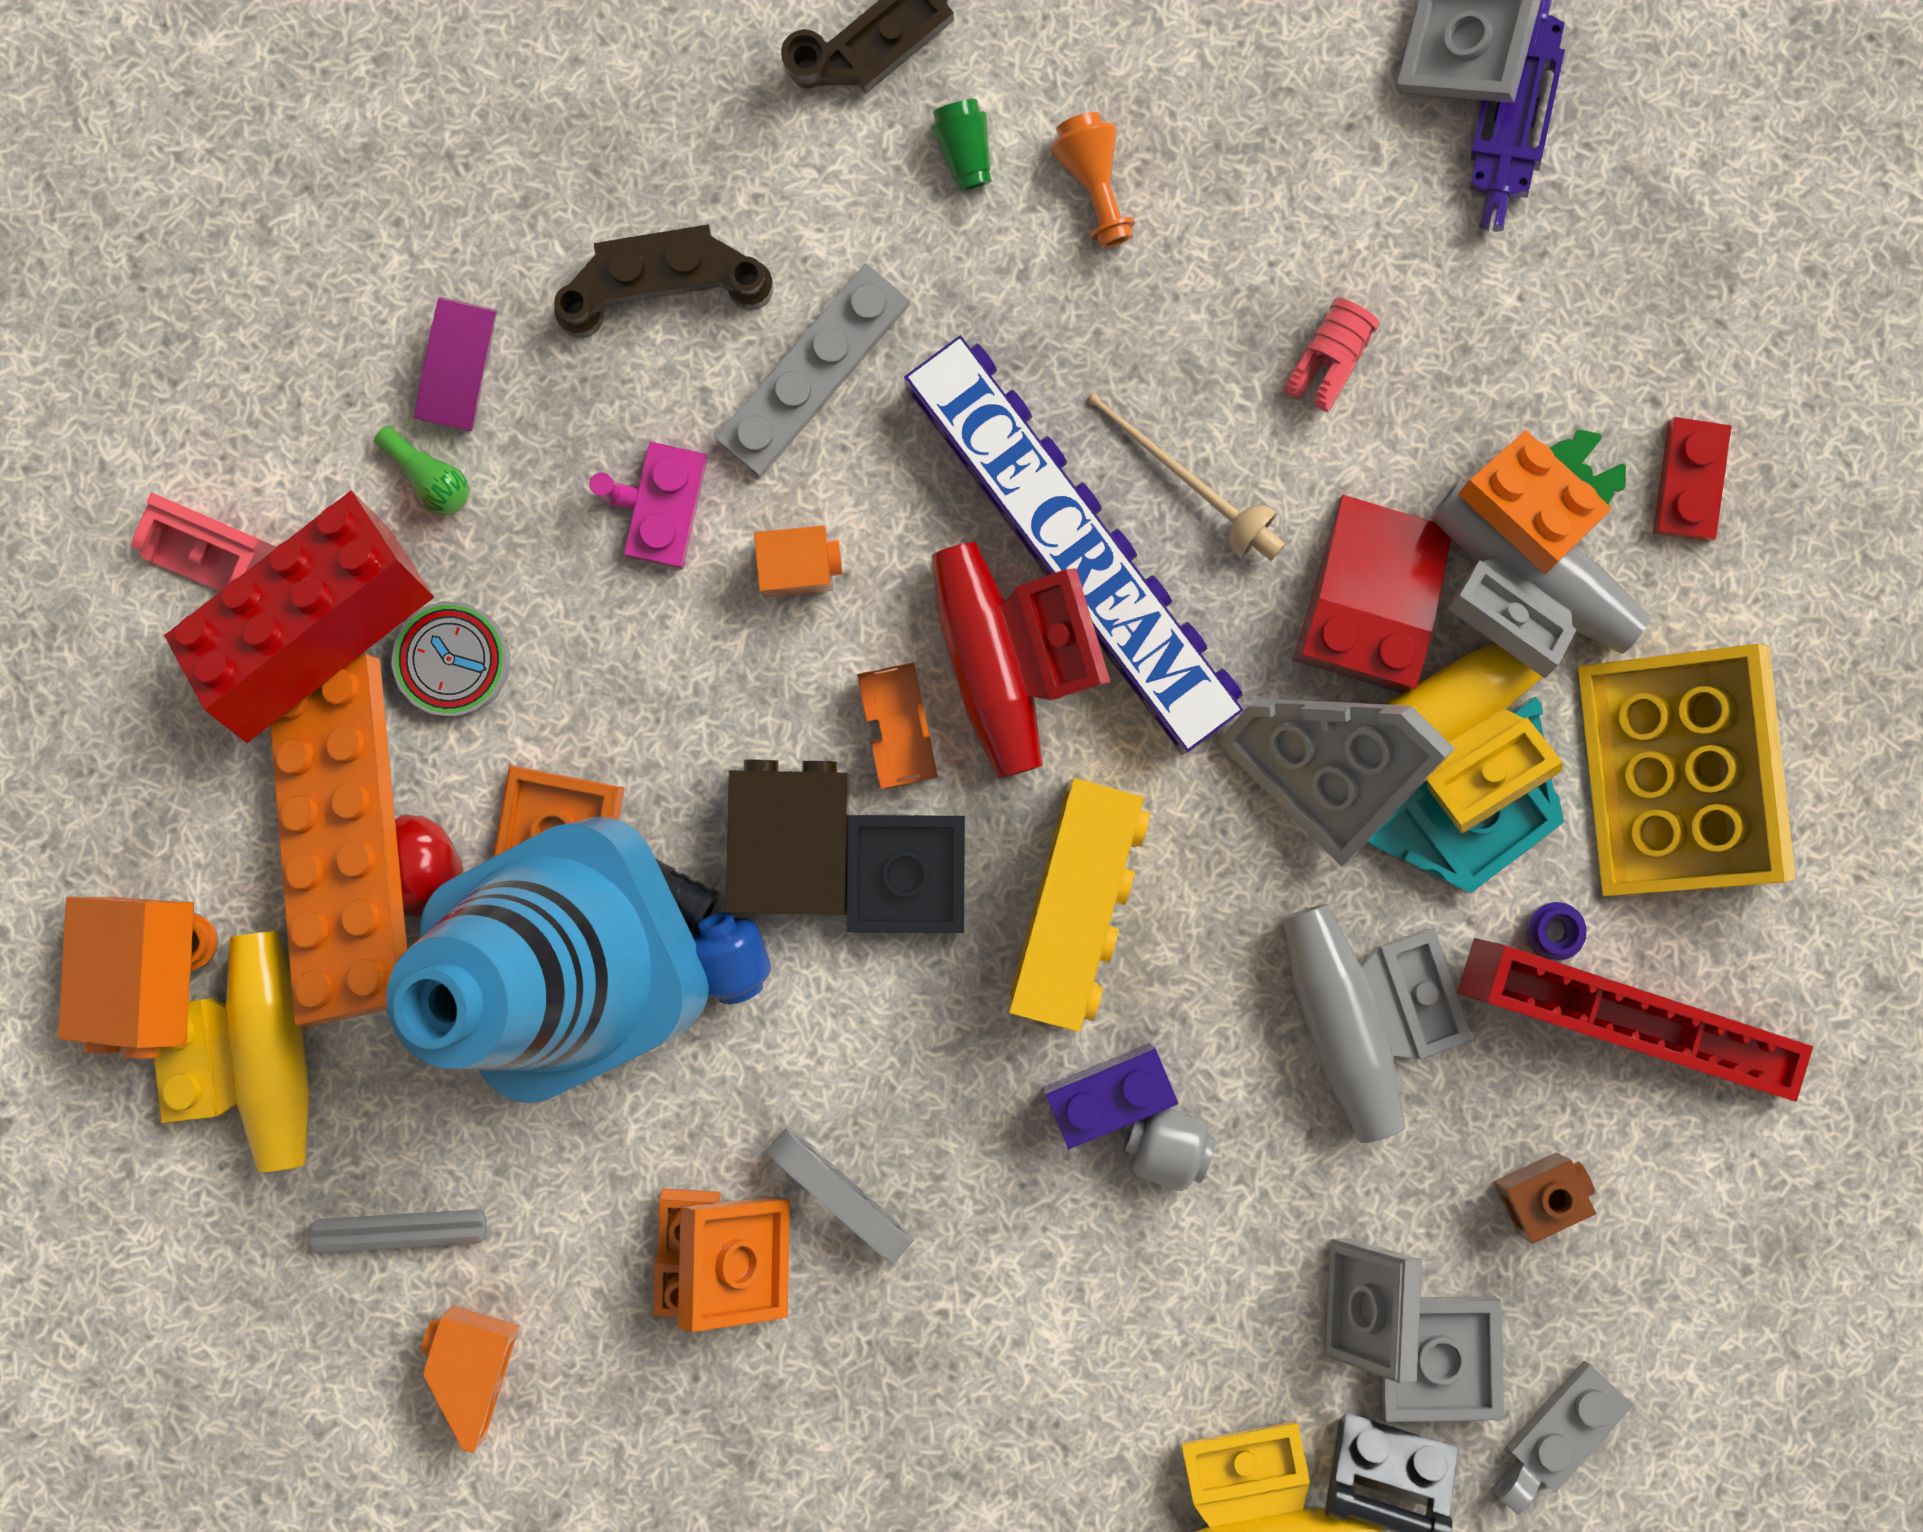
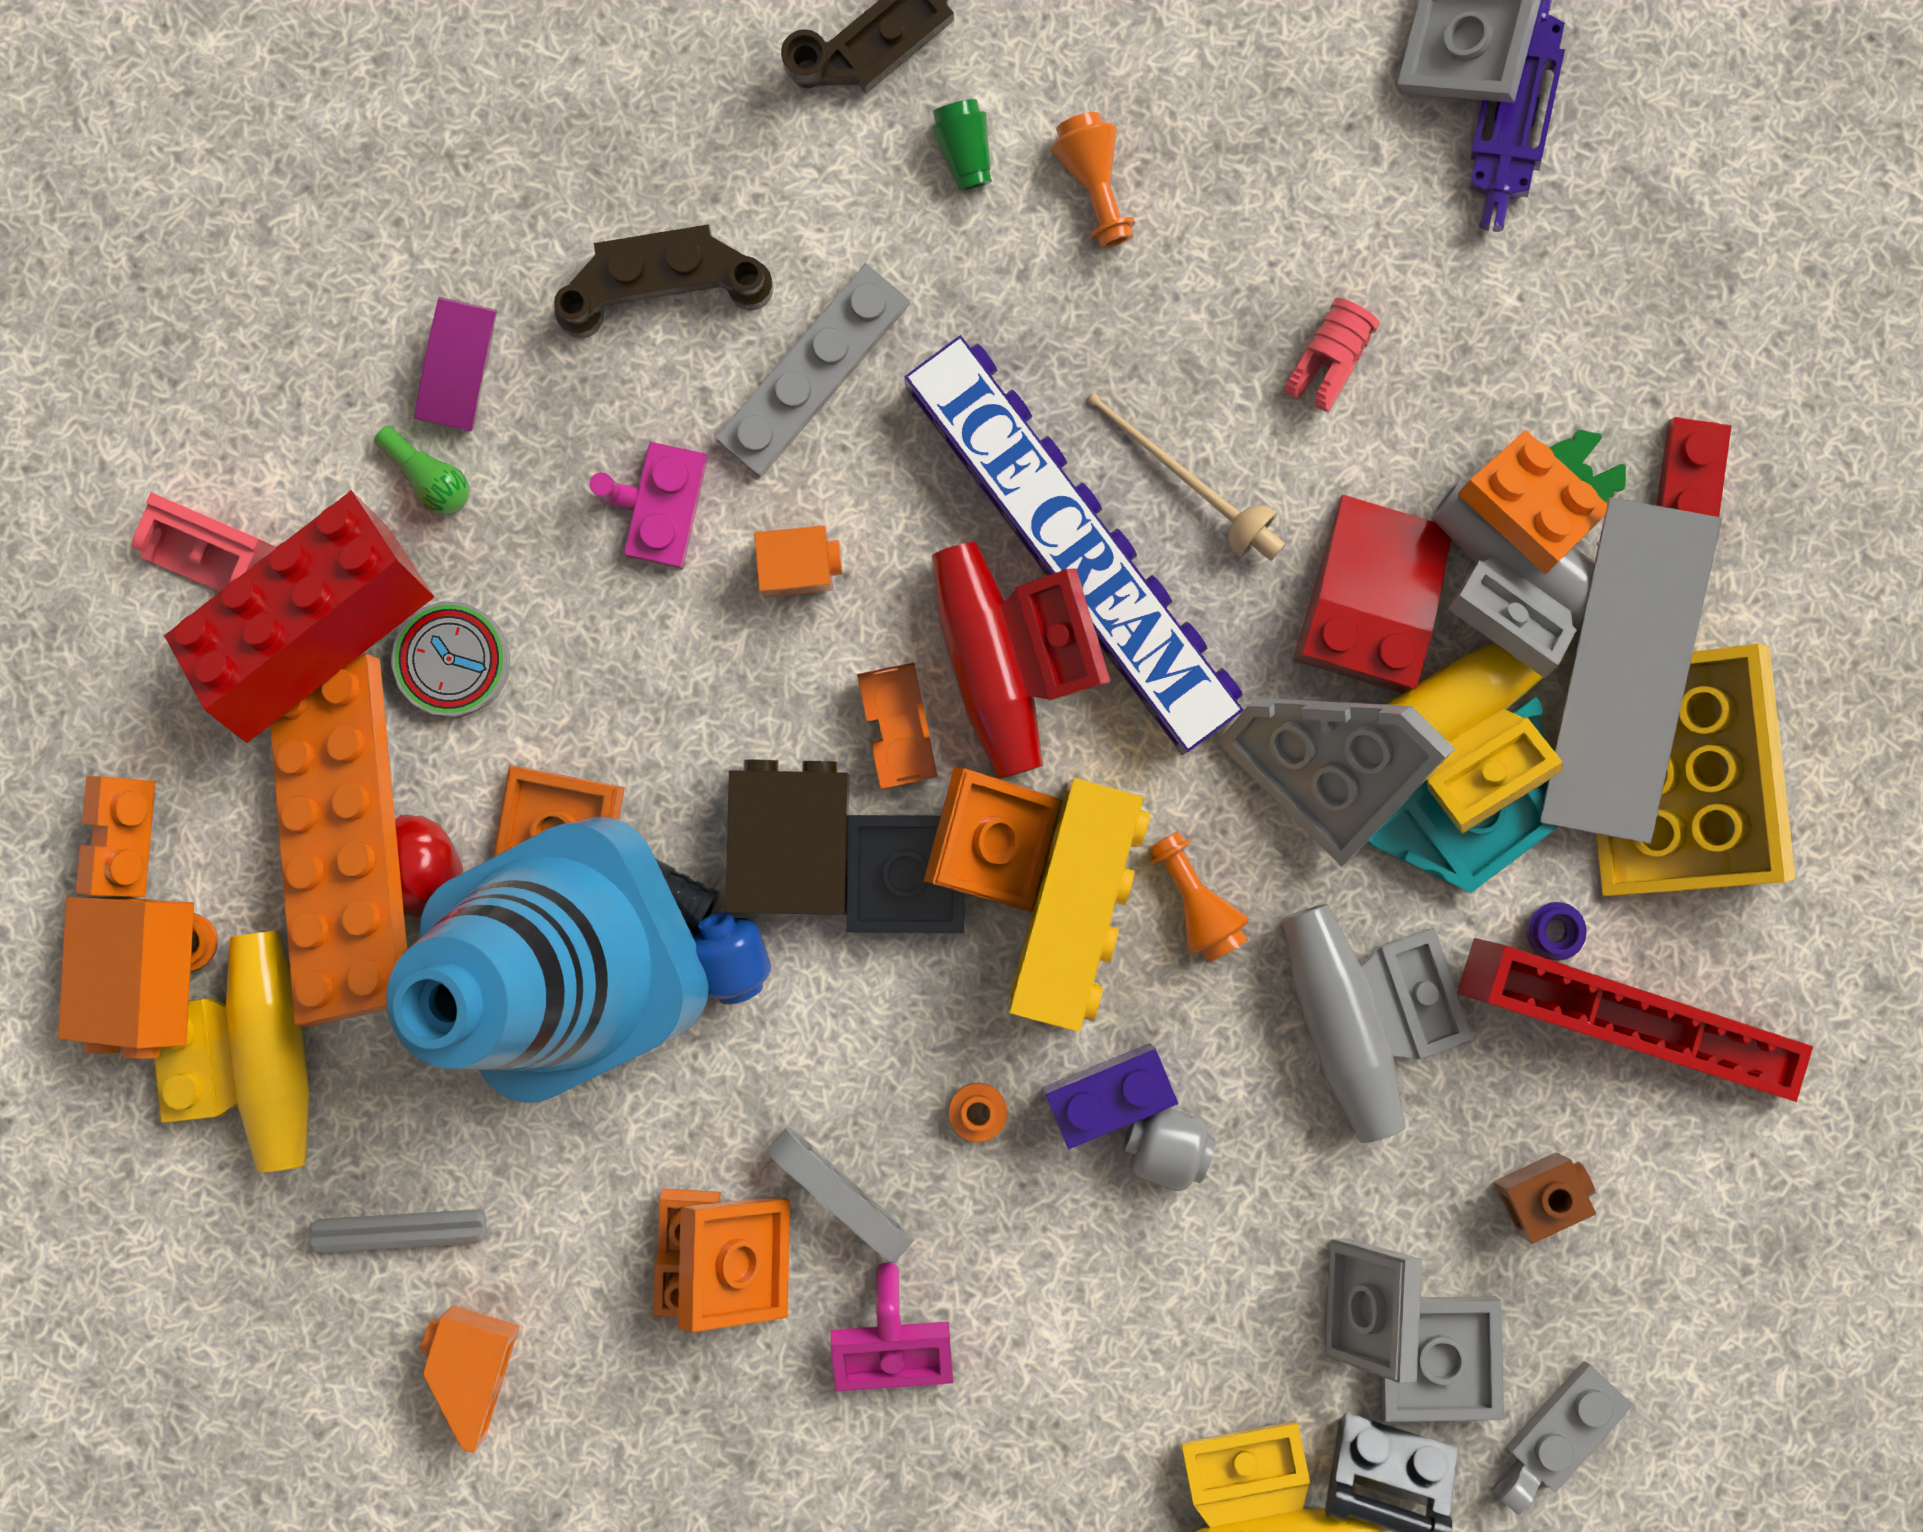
(120, 837): none -> orange piece
(891, 1352): none -> dark pink plate
(977, 1093): none -> orange plate
(992, 839): none -> orange plate
(1209, 920): none -> orange piece
(1630, 669): none -> light grey window

